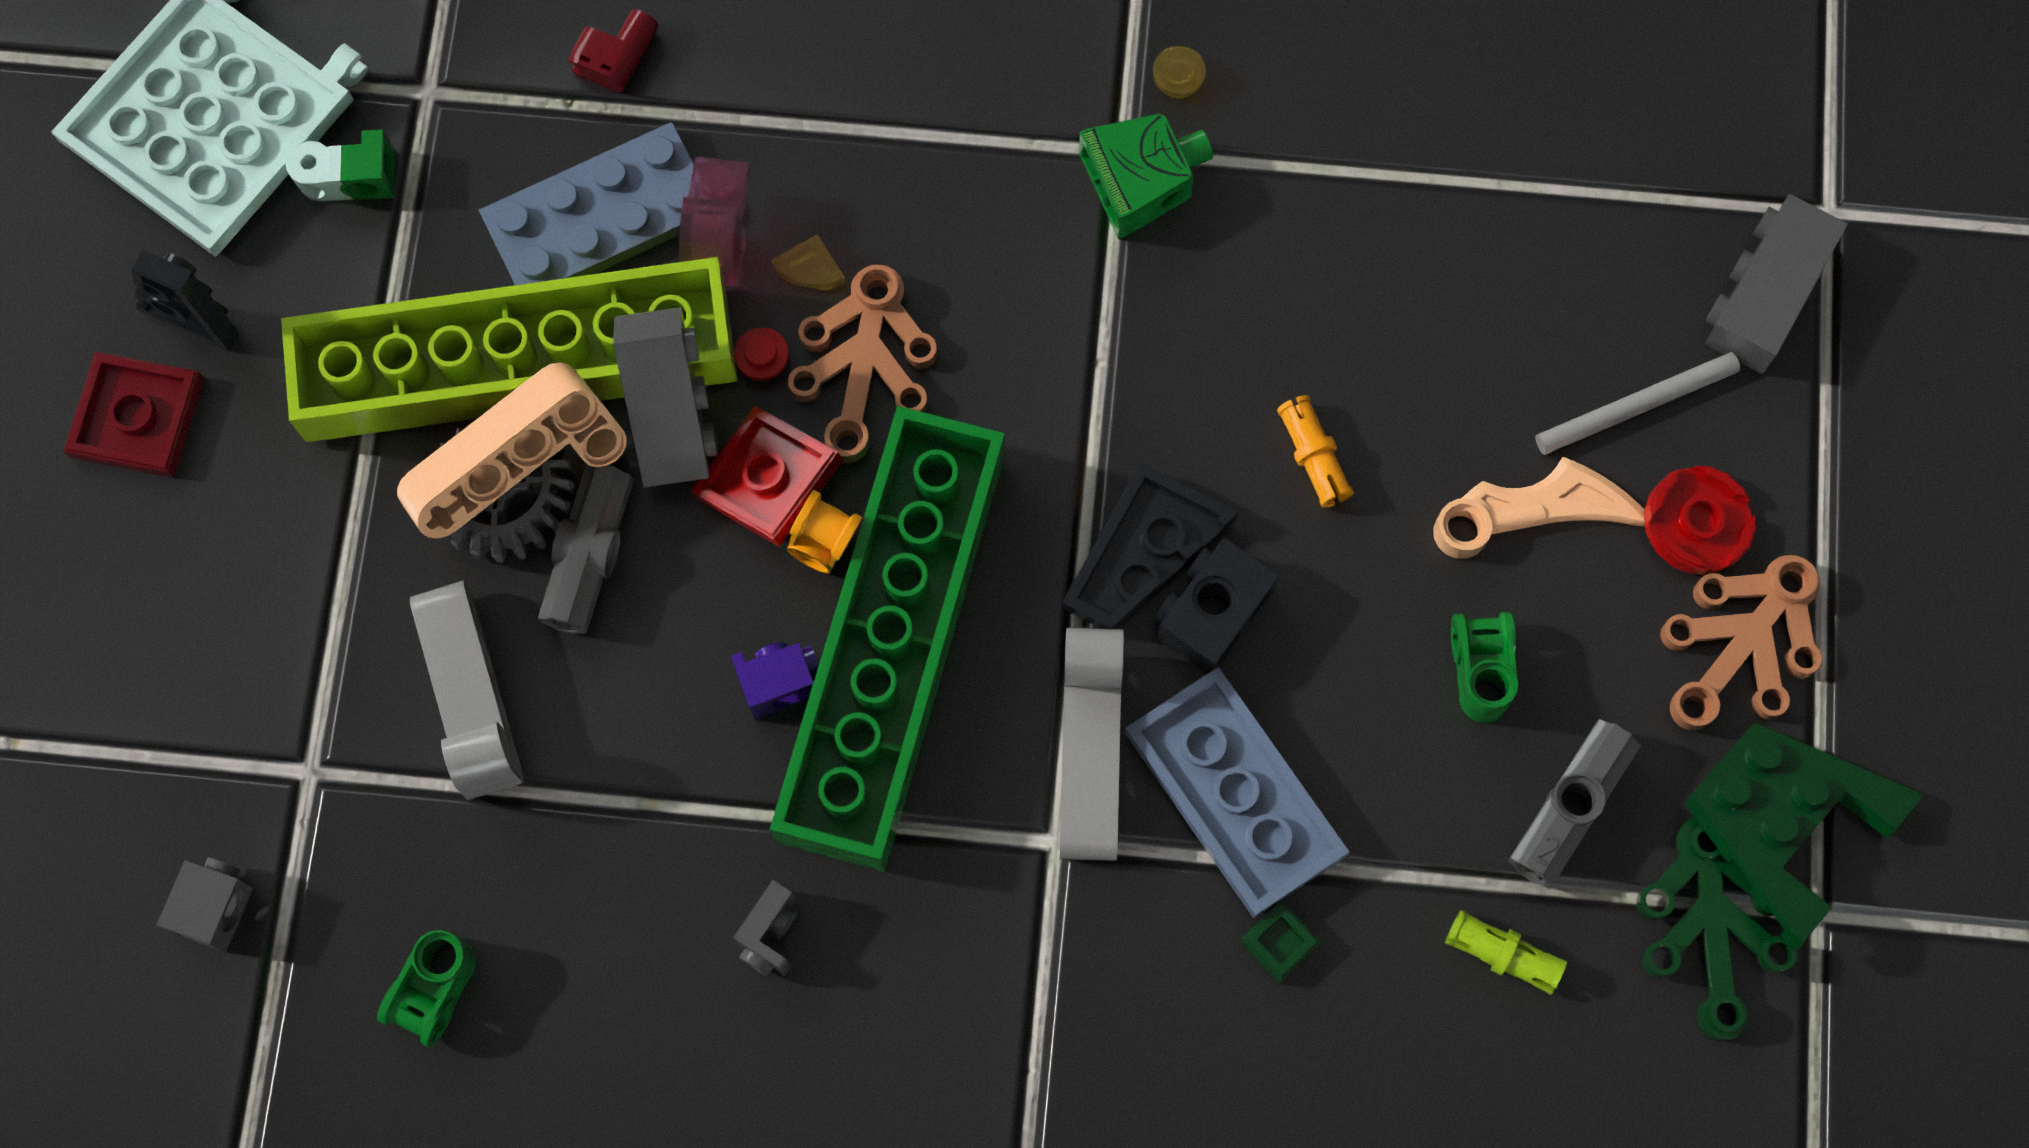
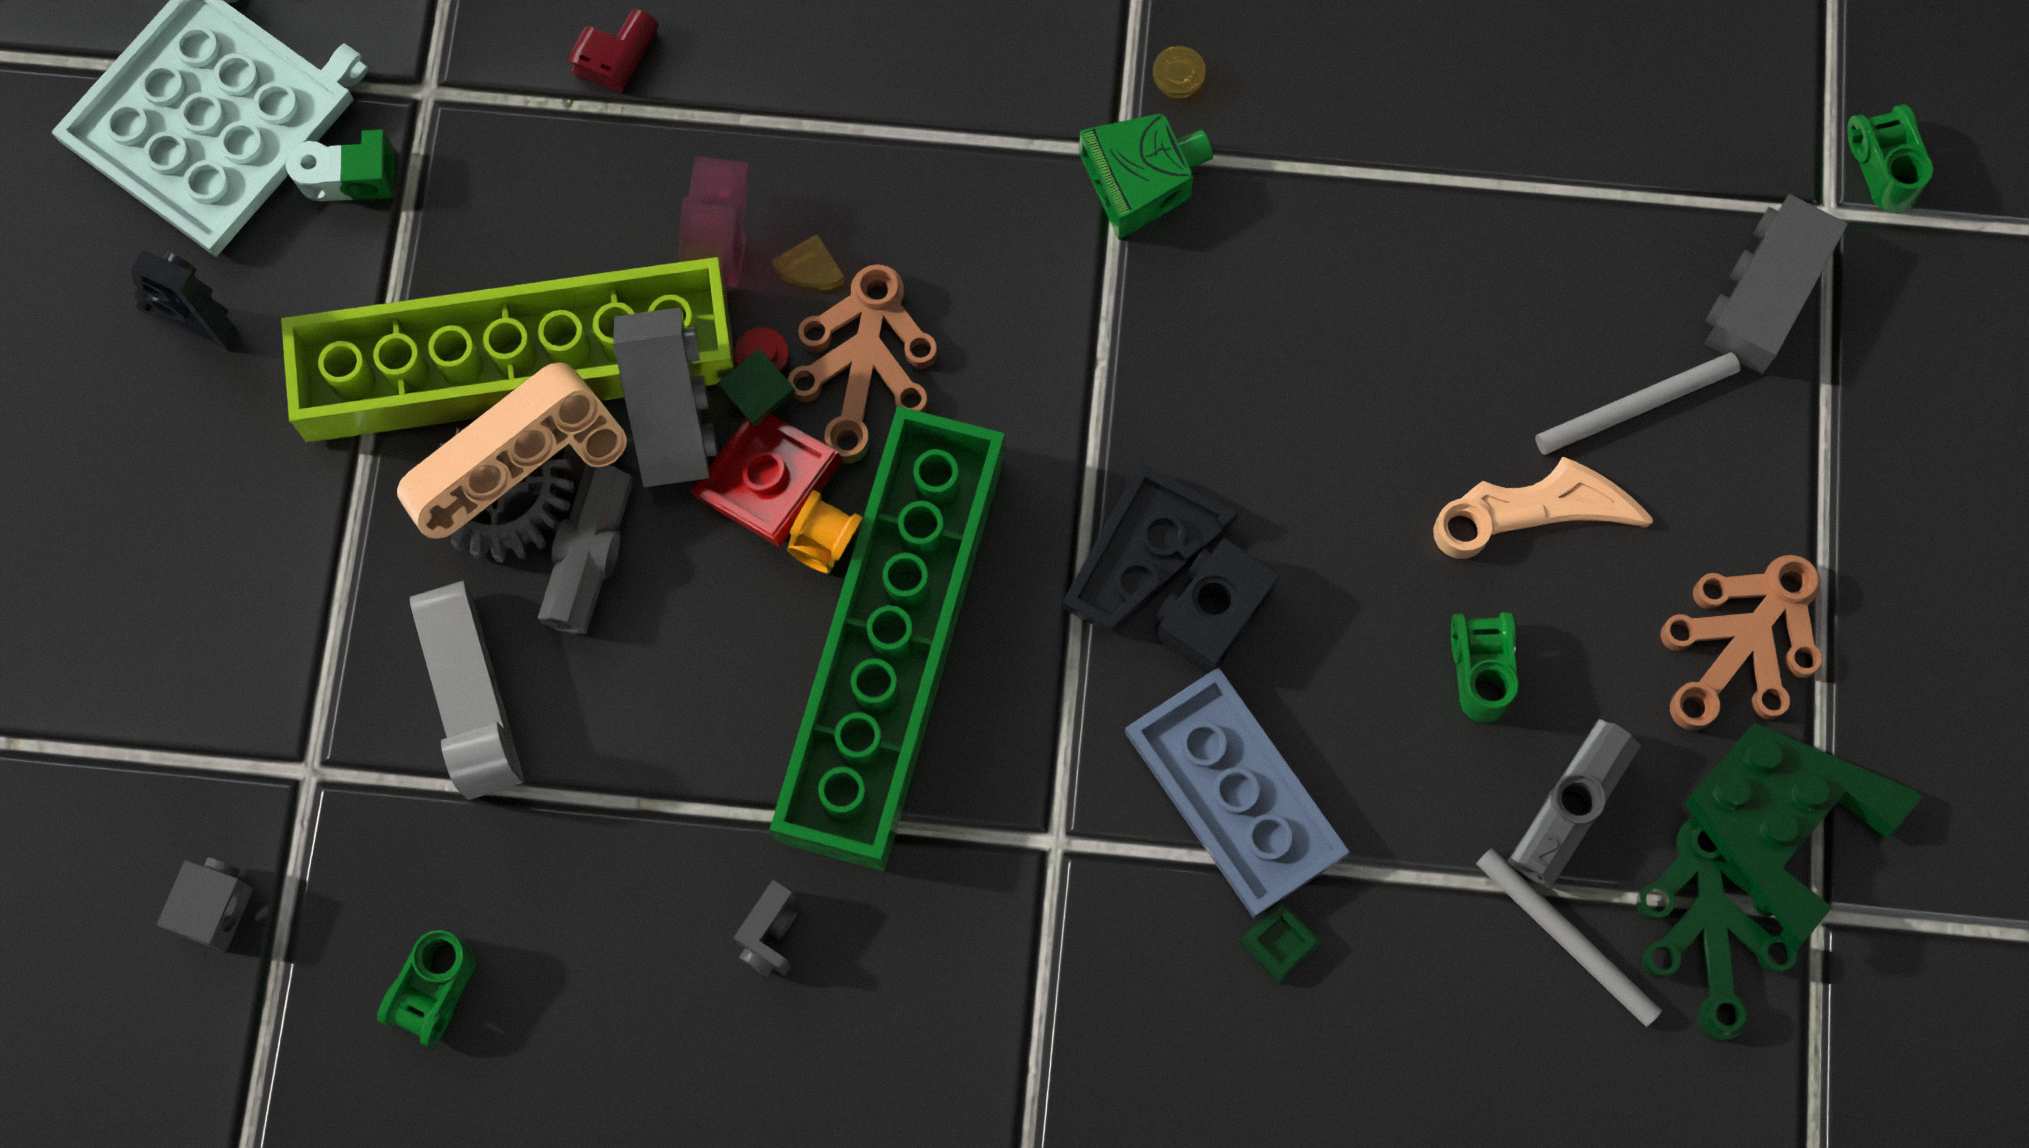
(133, 414): dark red tile -> none
(594, 210): sand blue plate -> none
(756, 387): none -> dark green tile
(776, 677): dark purple brick -> none
(1091, 744): light grey beam -> none
(1315, 451): light orange pin -> none
(1506, 952): lime pin -> none
(1569, 937): none -> light grey bar
(1699, 520): red tile -> none
(1891, 147): none -> green piece

